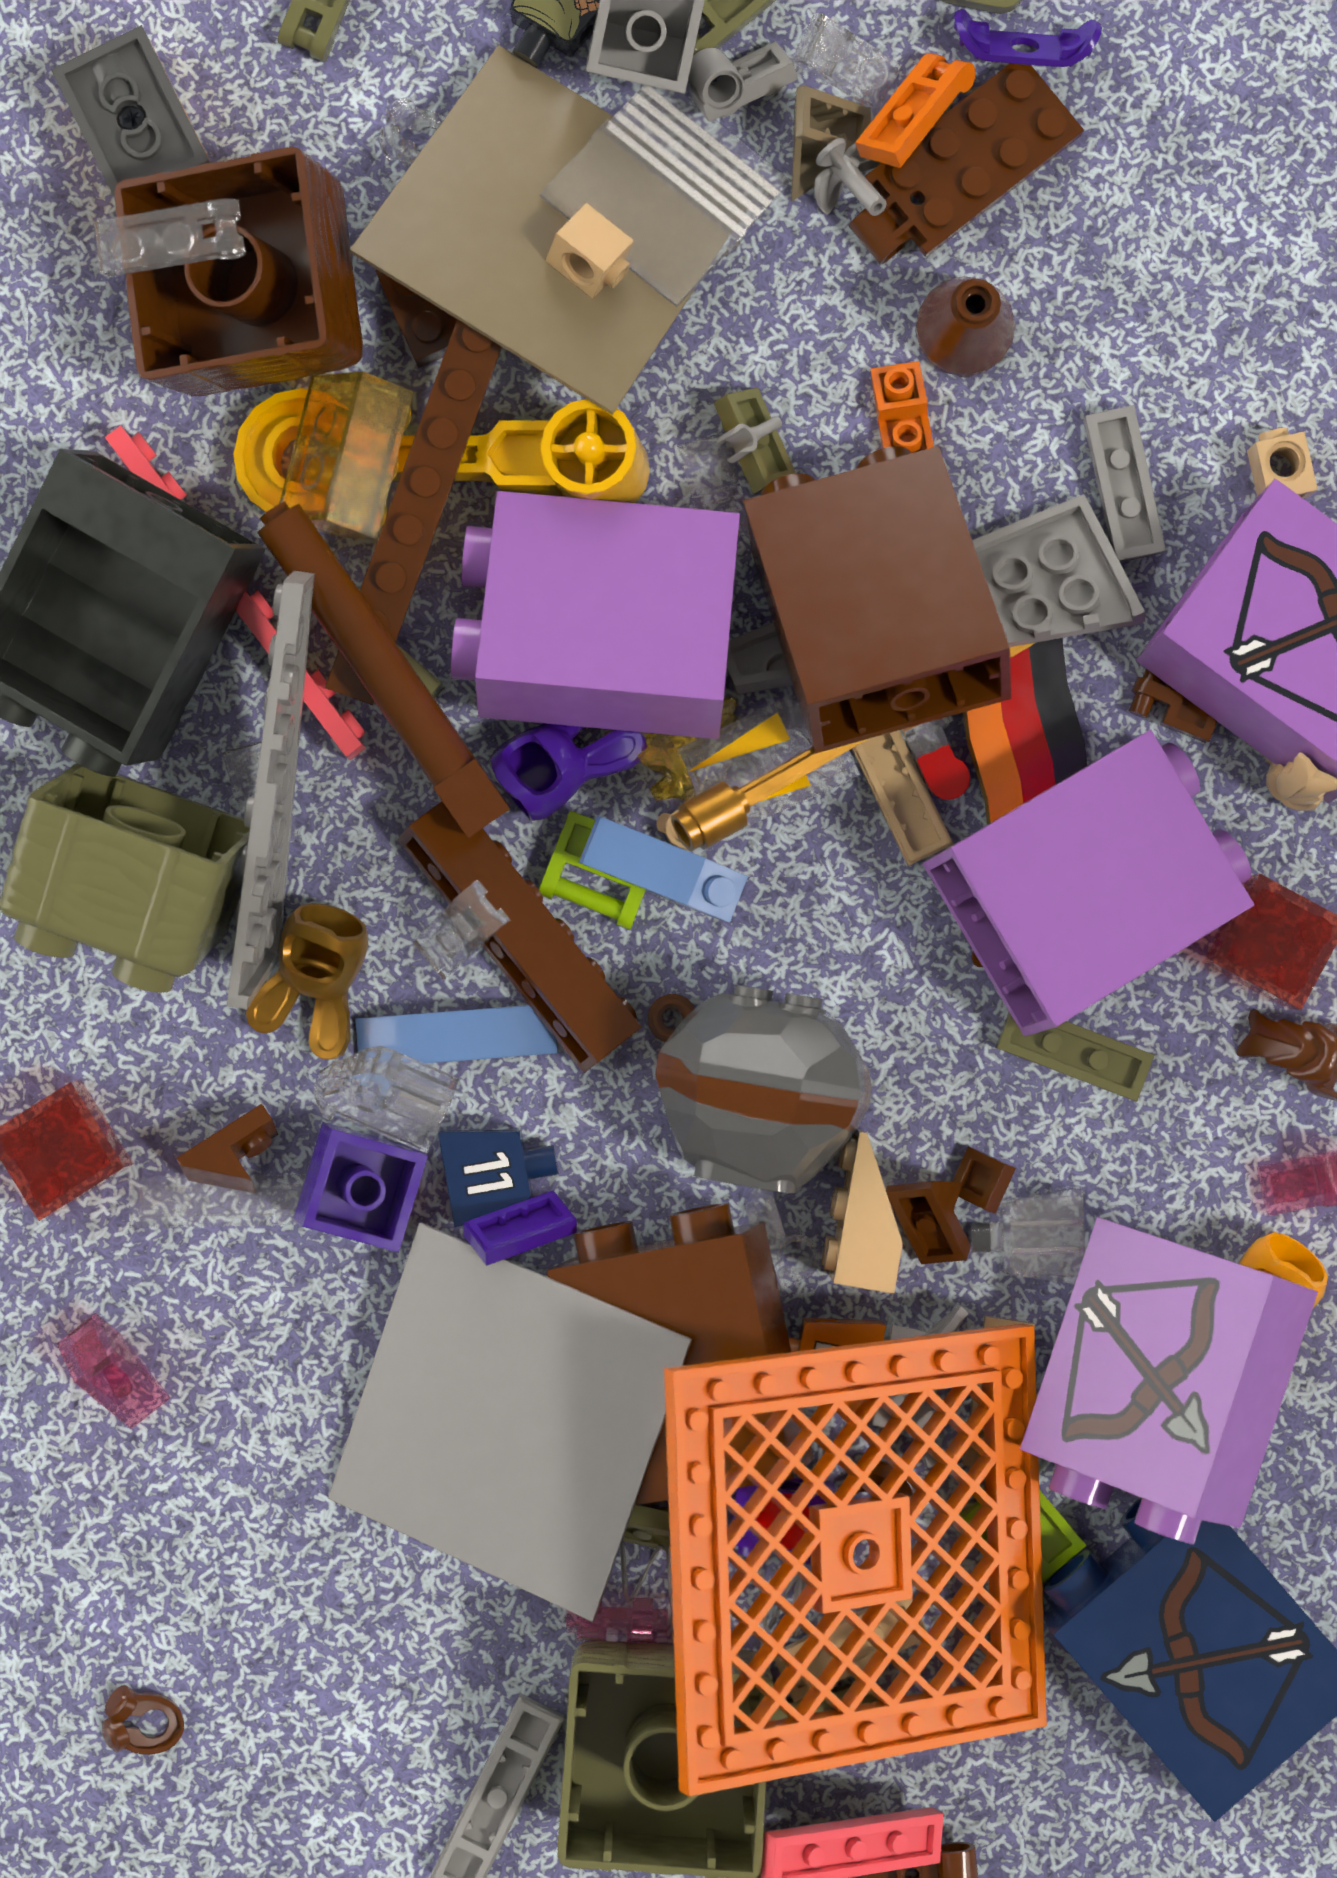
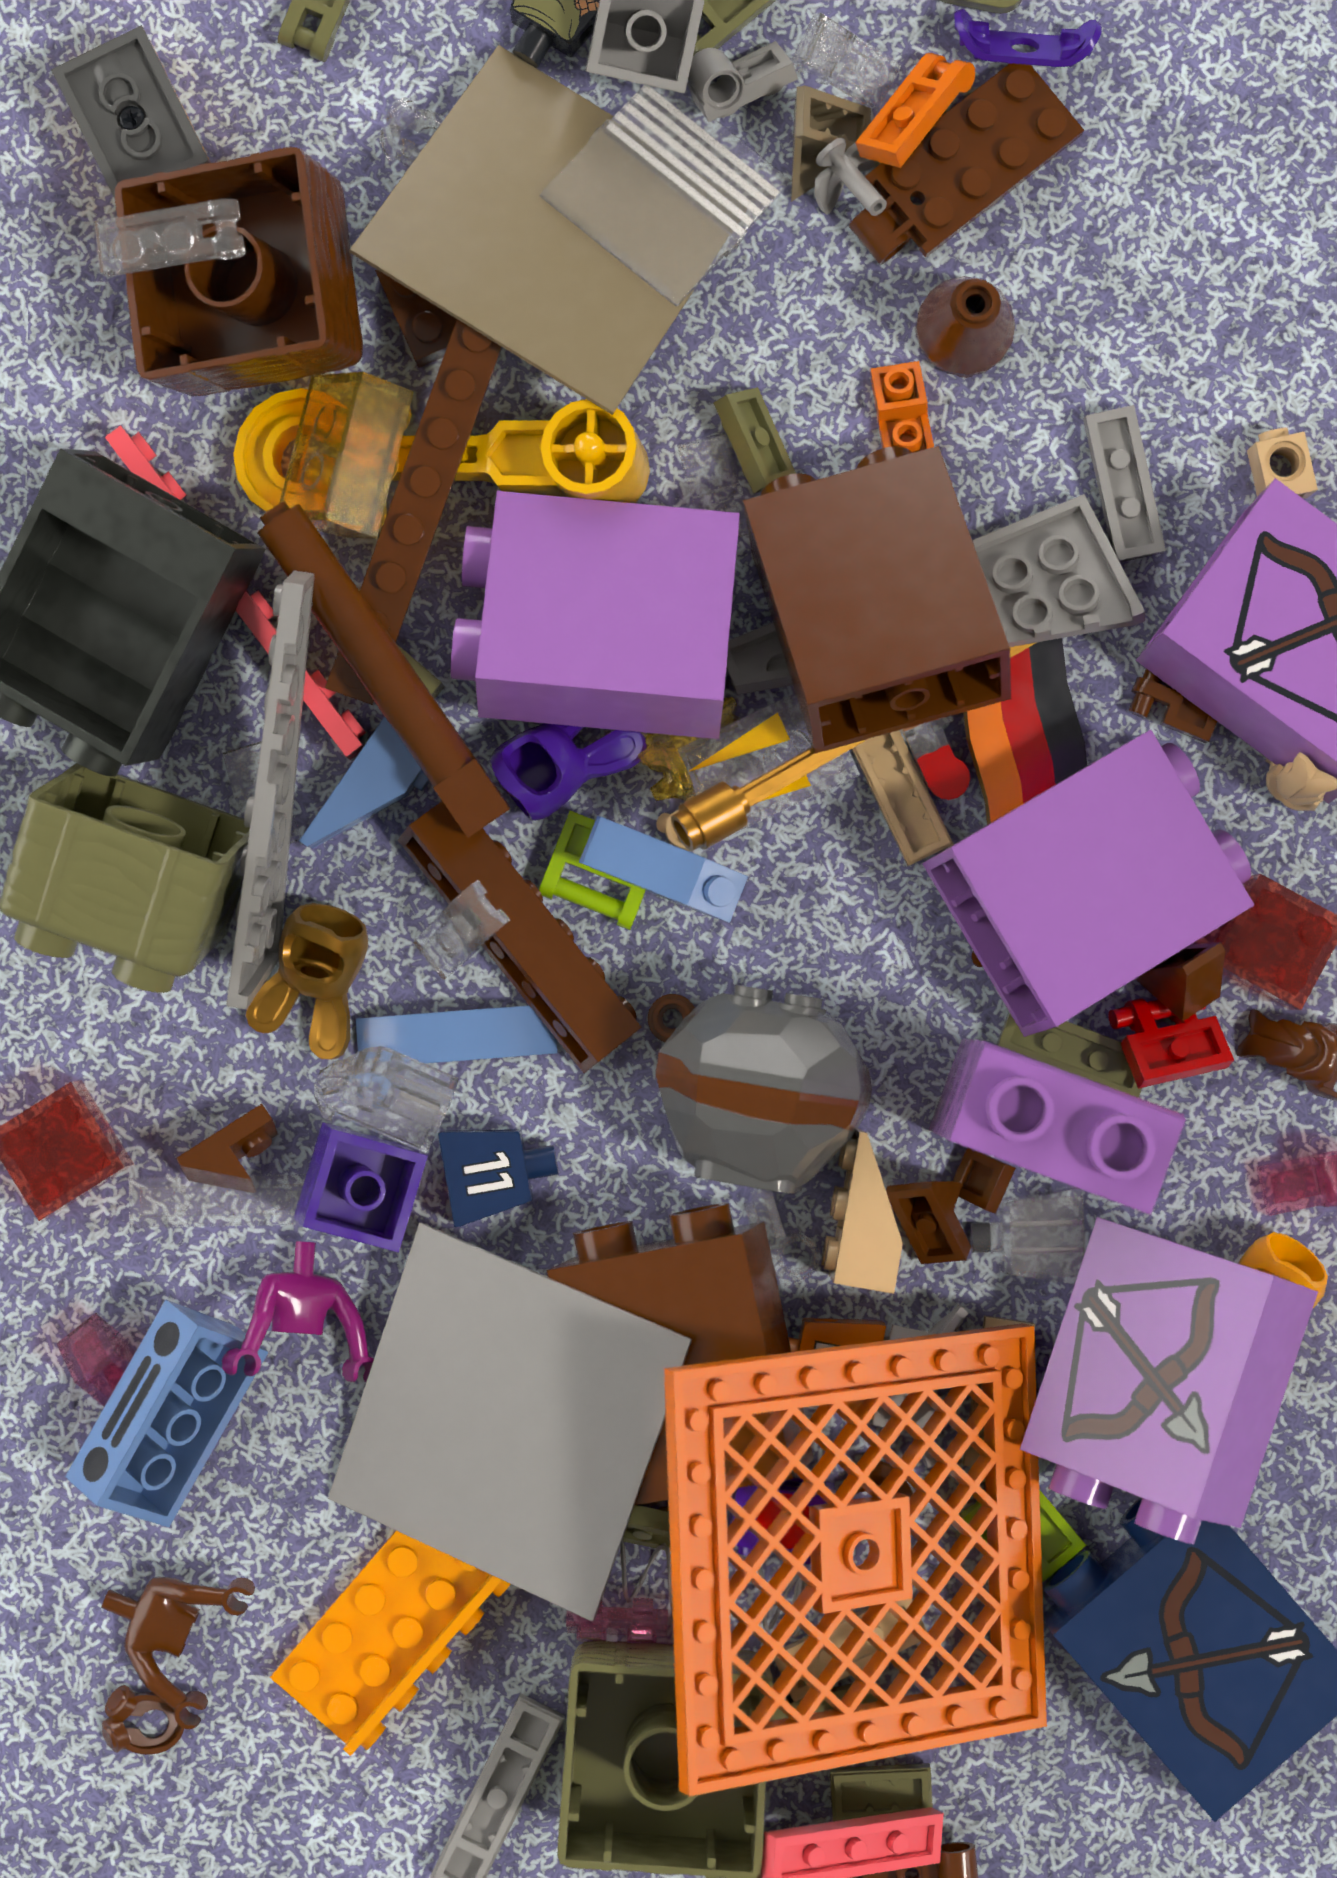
(162, 1623): none -> reddish brown piece
(163, 1417): none -> medium blue brick
(299, 1305): none -> magenta piece
(375, 780): none -> medium blue slope
(384, 1637): none -> light orange bracket
(519, 1227): dark purple plate -> none
(590, 251): tan brick -> none
(745, 438): light grey hand -> none
(879, 1790): none -> olive plate
(1057, 1124): none -> medium lavender brick
(1170, 1051): none -> red plate
(1187, 979): none -> reddish brown slope

